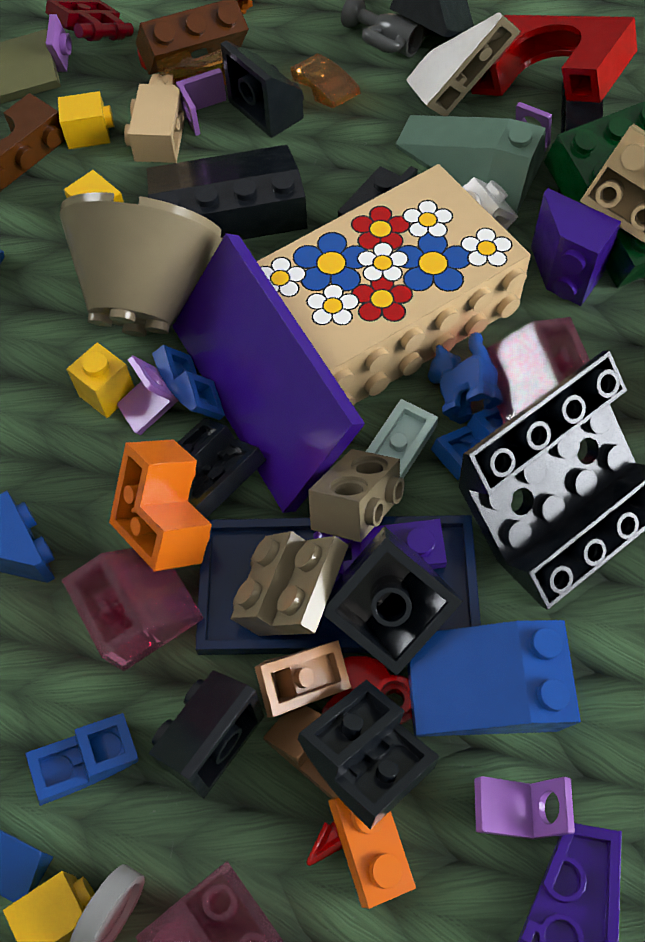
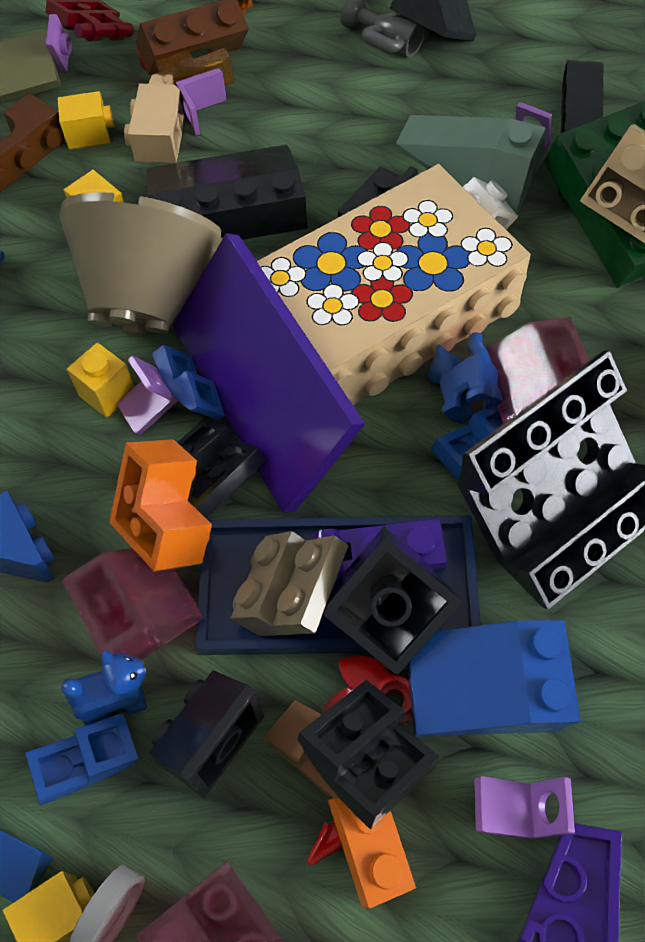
(109, 689): none -> blue animal
(261, 90): black slope -> none
(302, 678): medium nougat slope -> none
(327, 80): clear orange slope -> none
(355, 495): dark tan brick -> none
(404, 434): light aqua plate -> none
(459, 63): dark tan slope -> none
(572, 245): dark purple slope -> none
(595, 47): red arch -> none

